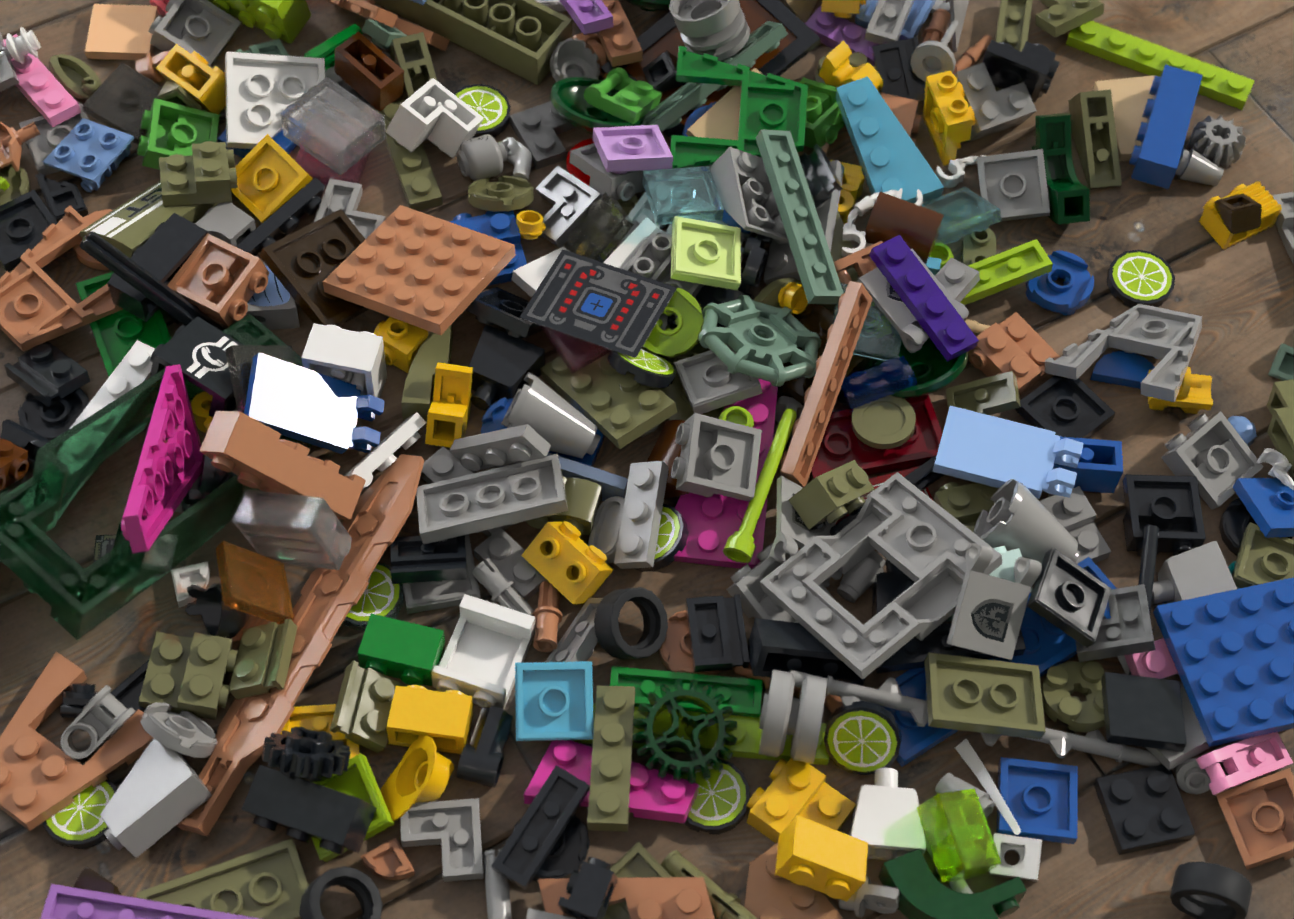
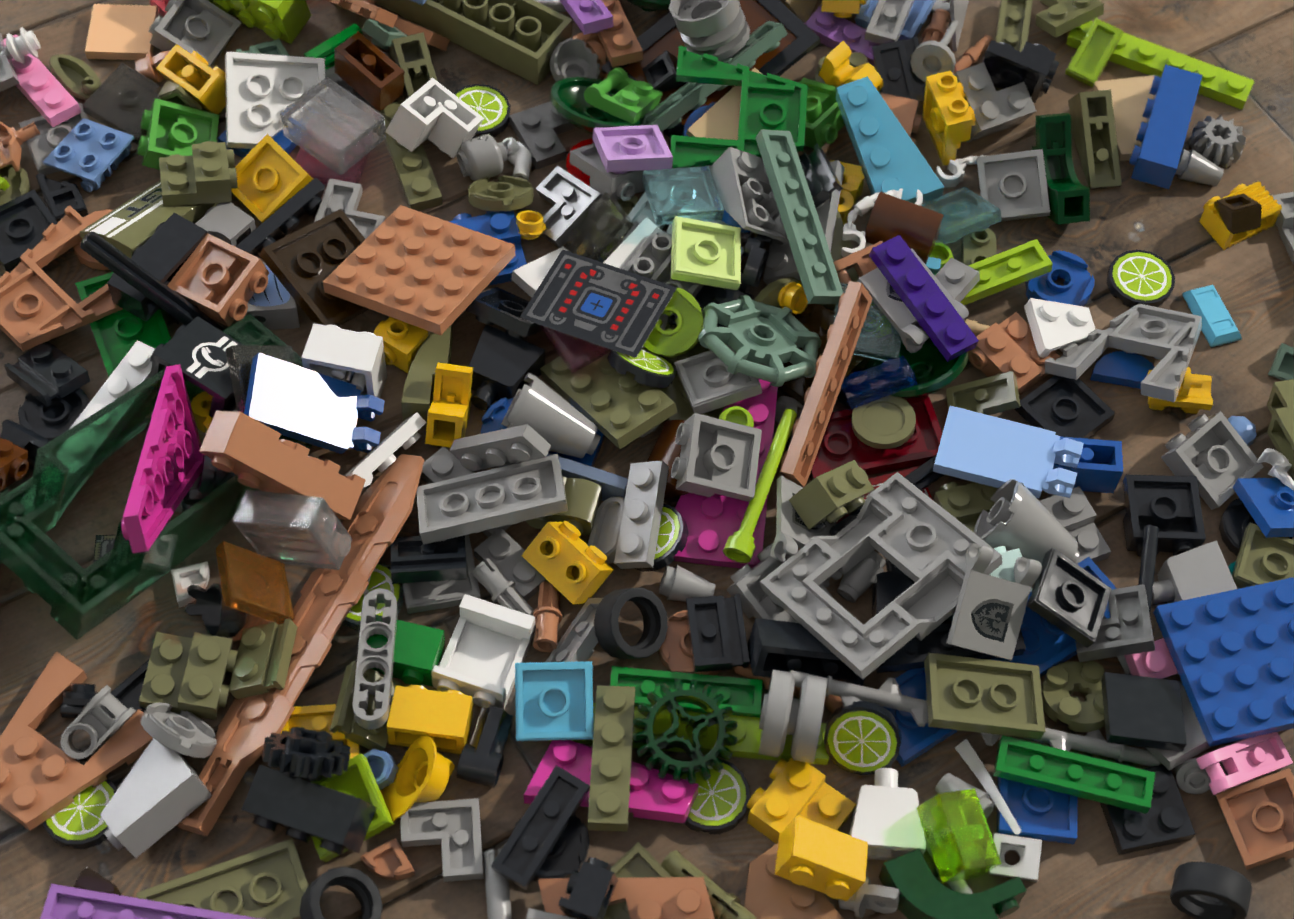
(375, 658): none -> light grey beam
(382, 766): none -> medium blue tile
(681, 584): none -> light grey cone
(1057, 325): none -> white wing
(1074, 774): none -> green plate
(1094, 52): none -> lime tile
(1216, 321): none -> medium azure tile

